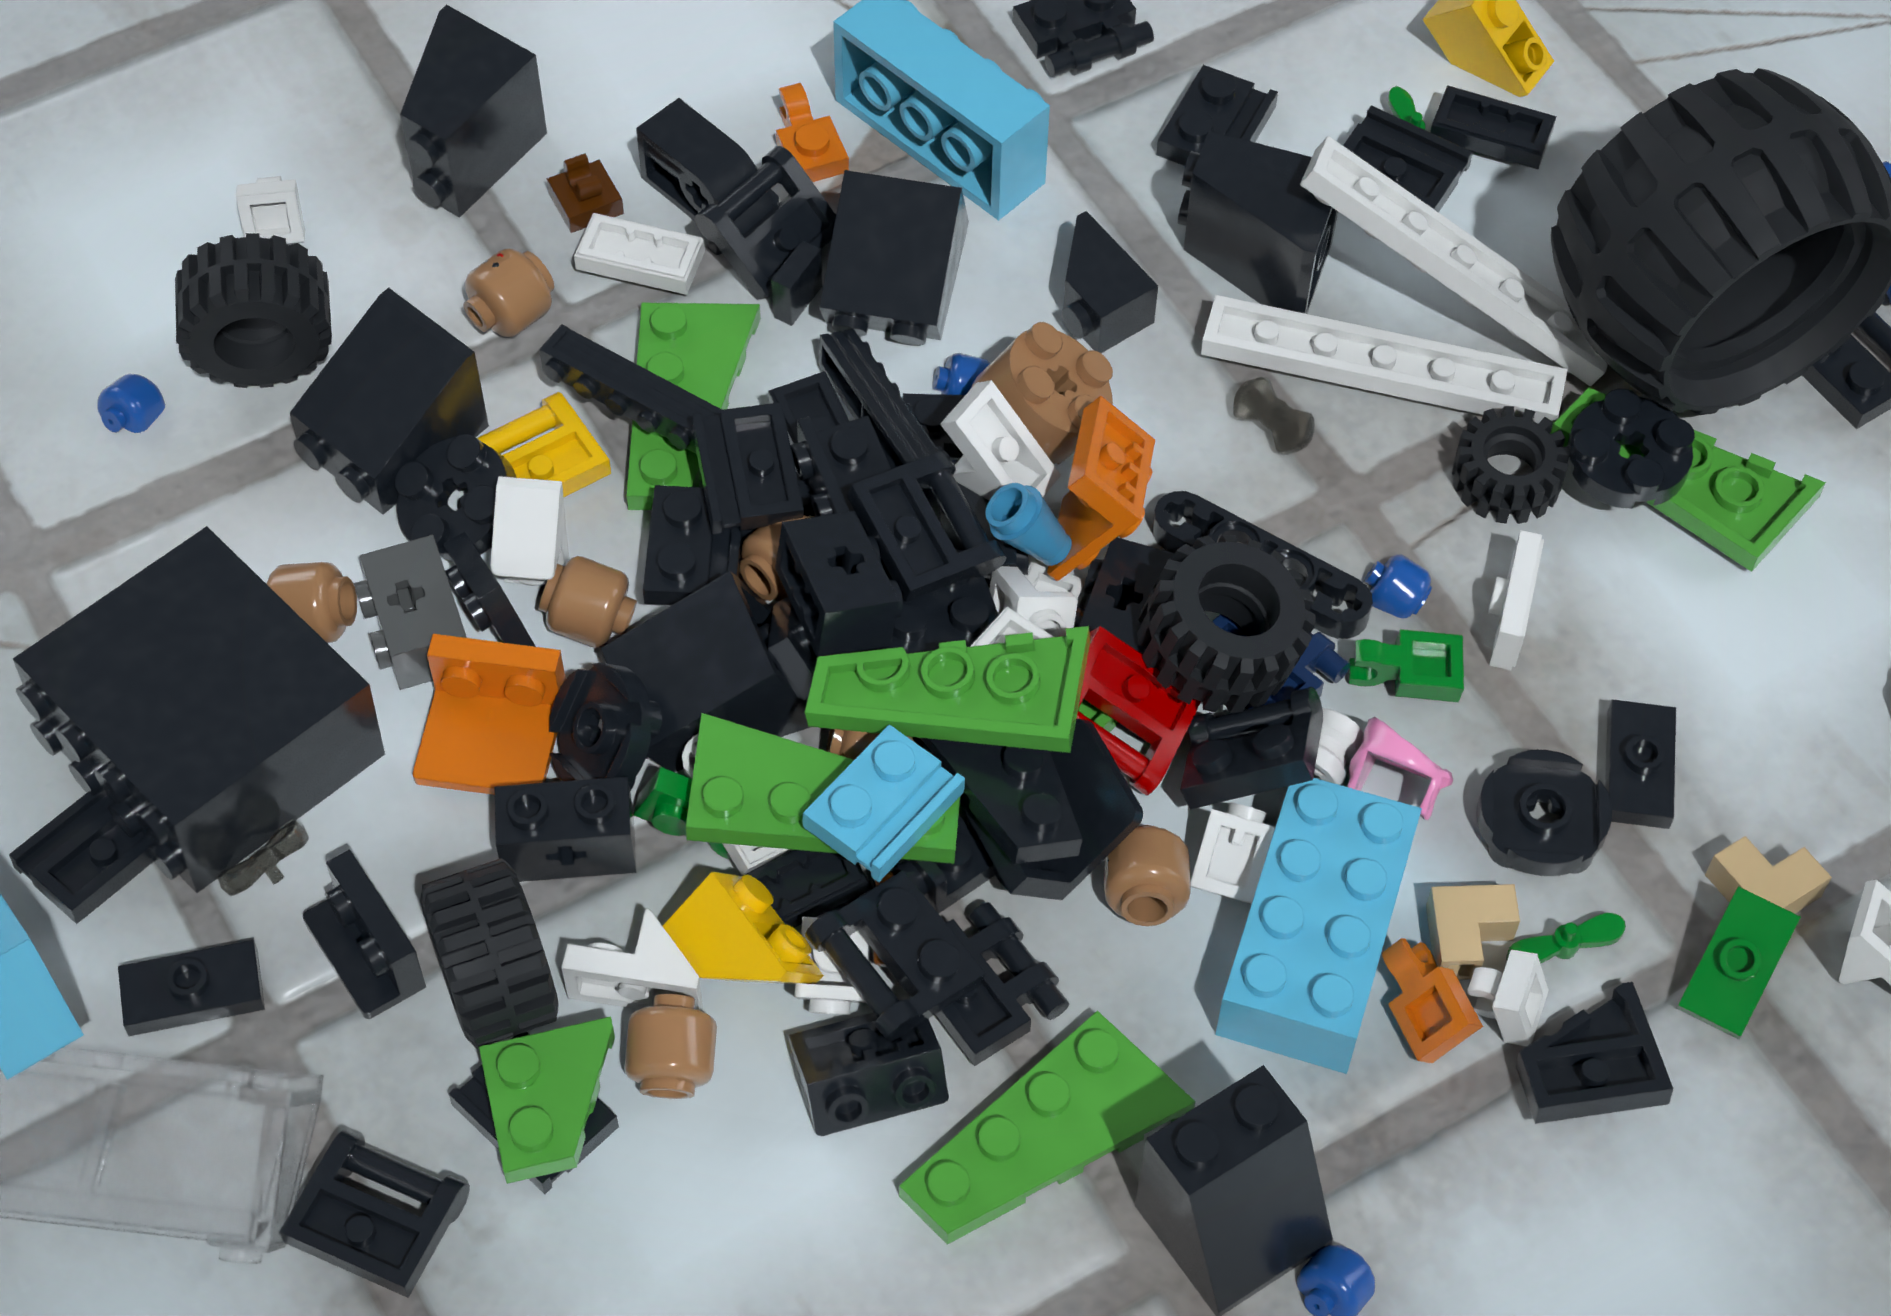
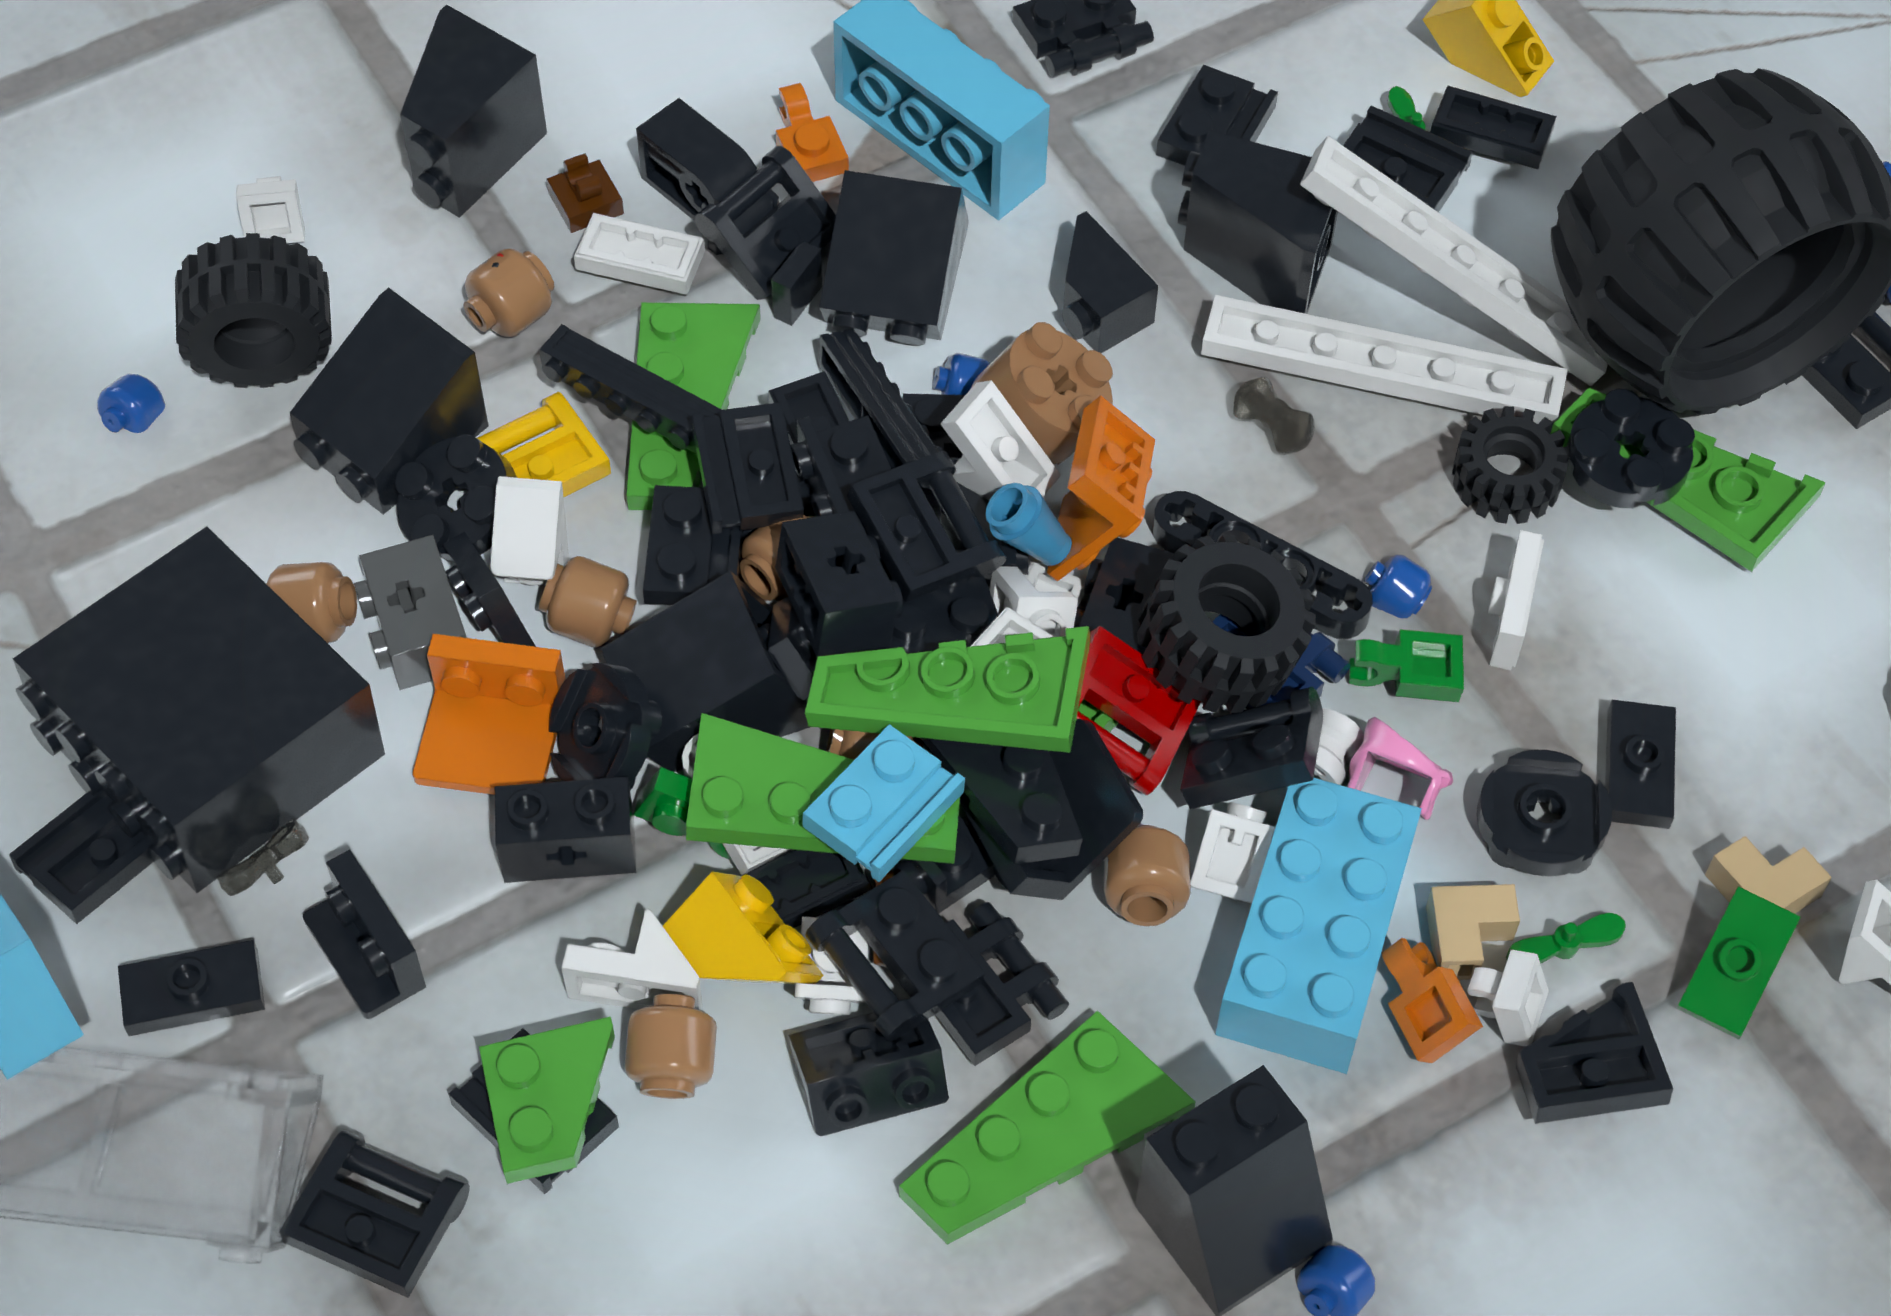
(489, 952): black tyre -> none

